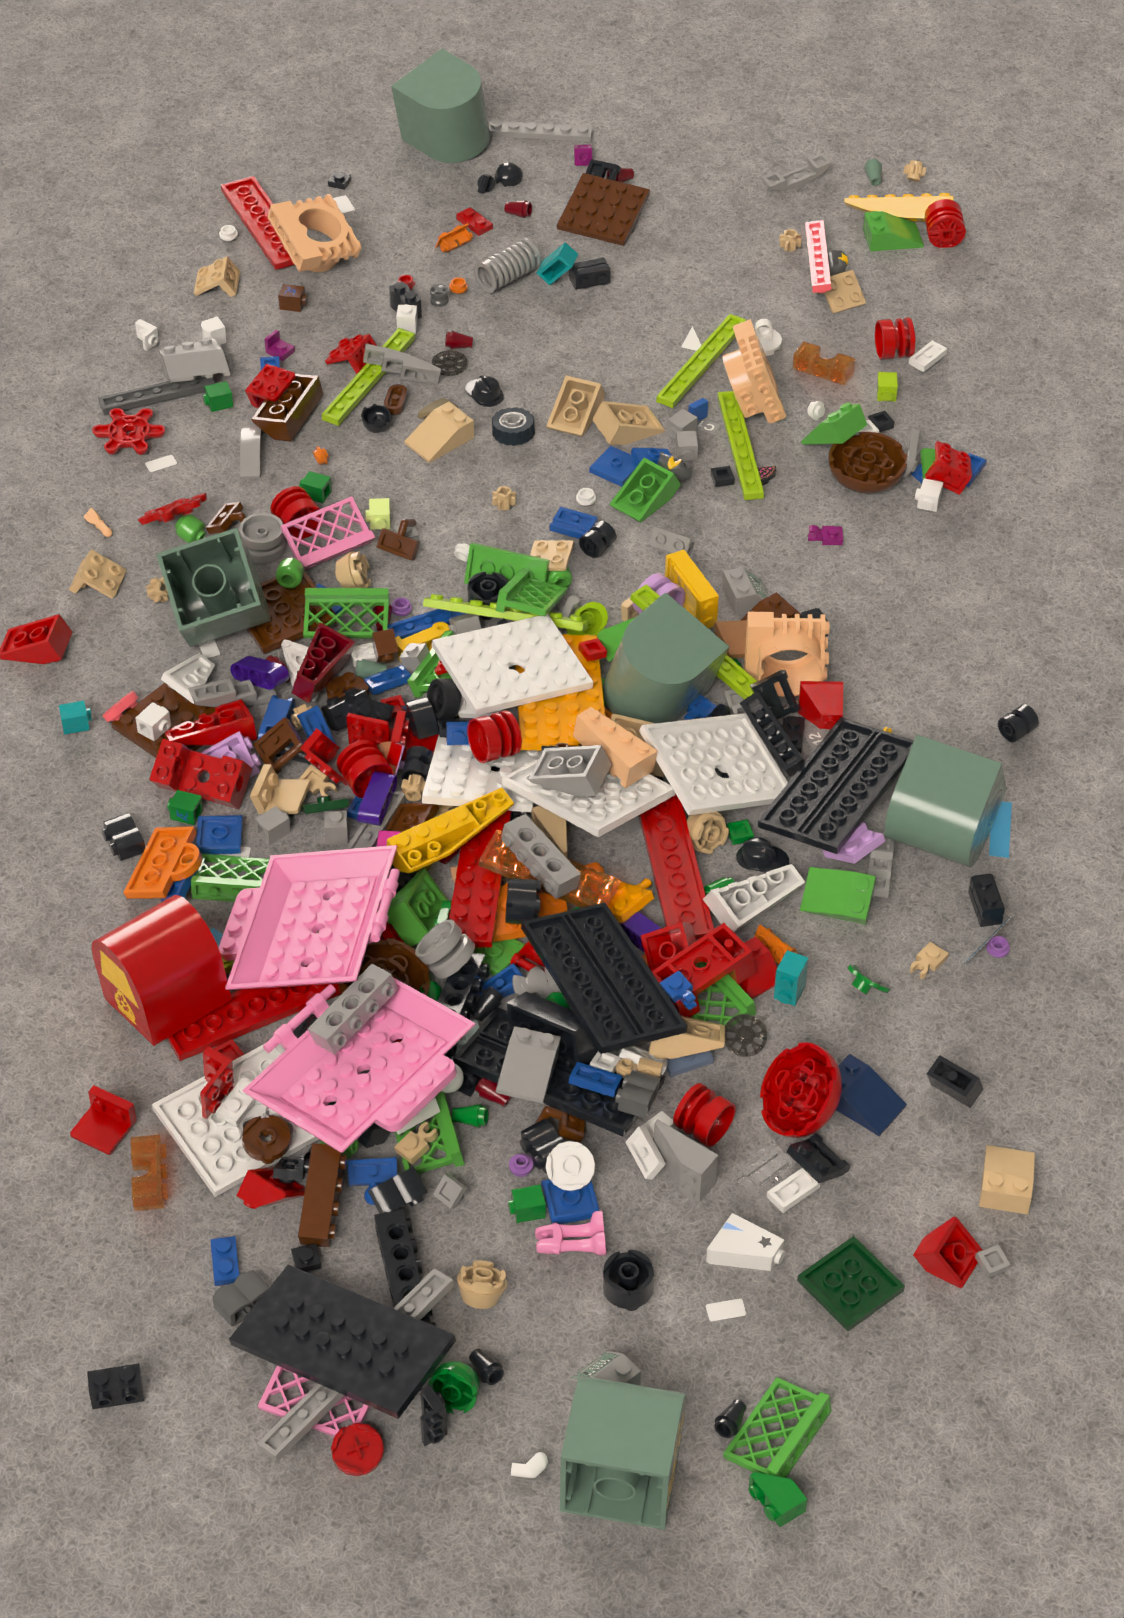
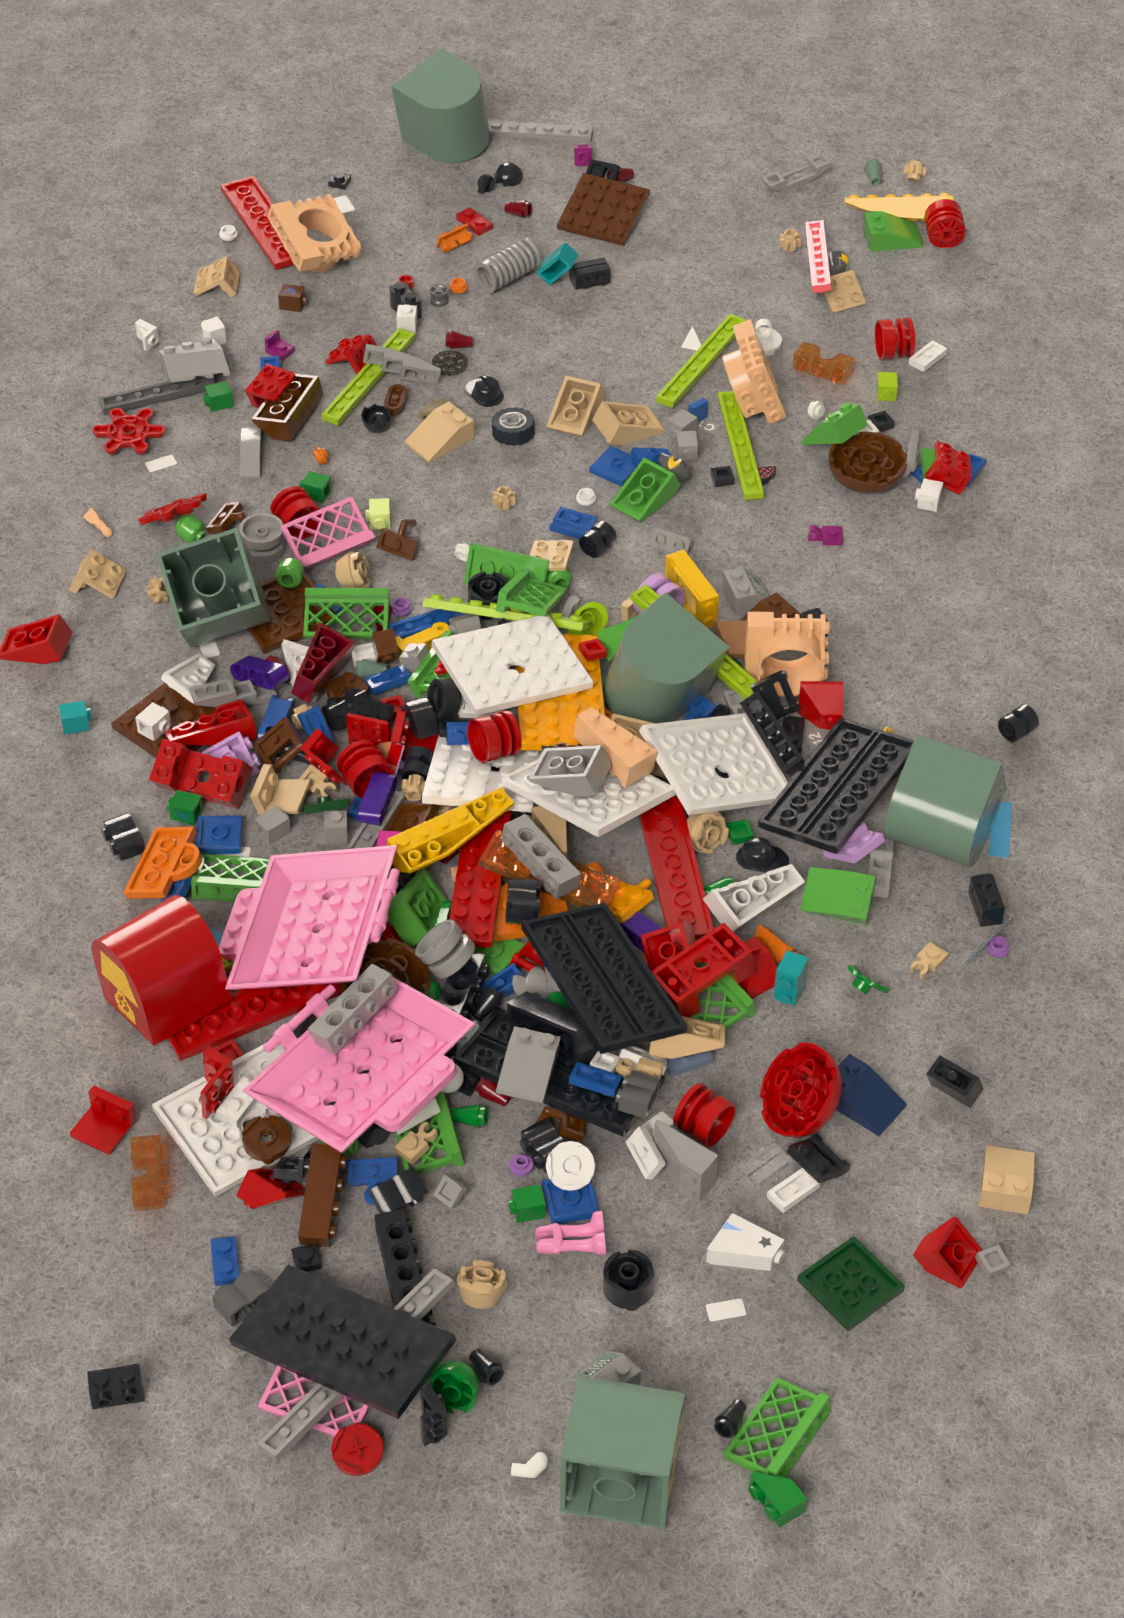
(115, 712): coral plate -> none
(679, 988): blue plate -> none
(745, 1035): clear smoke wheel -> none

